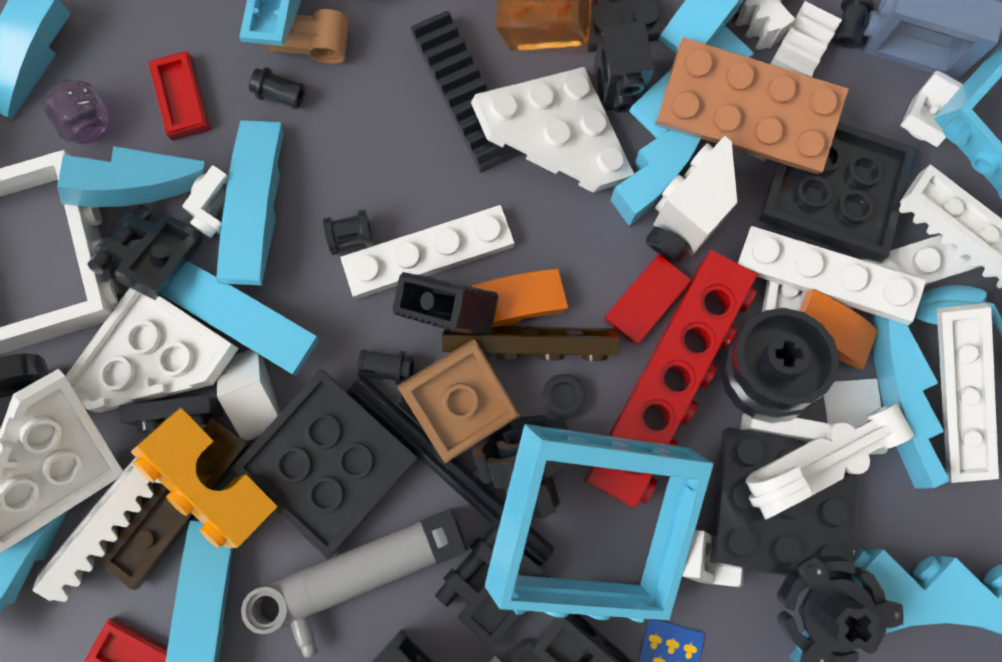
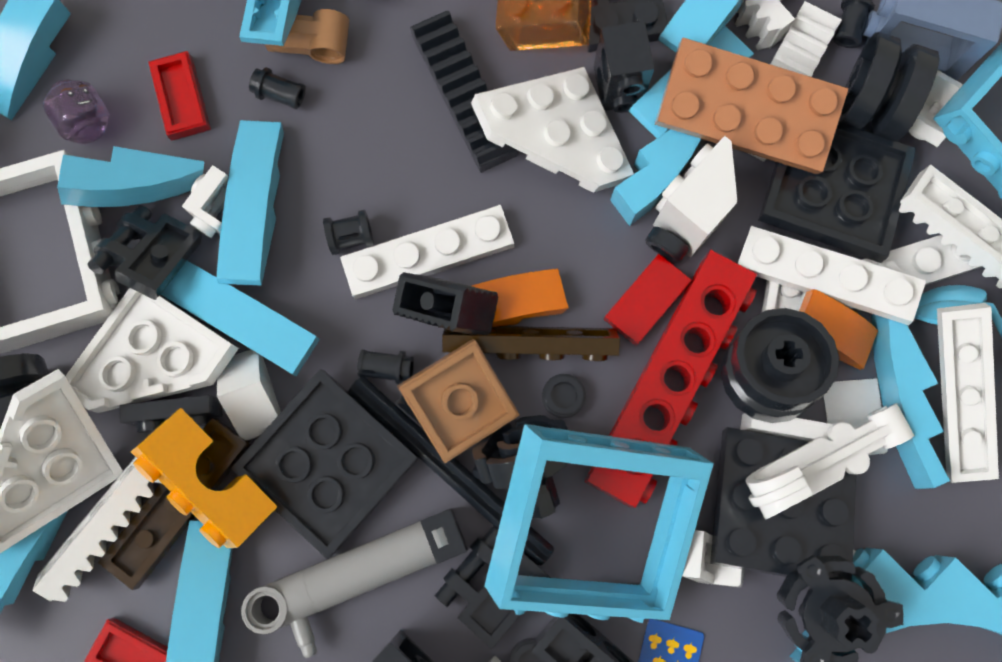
(889, 86): none -> black wheel

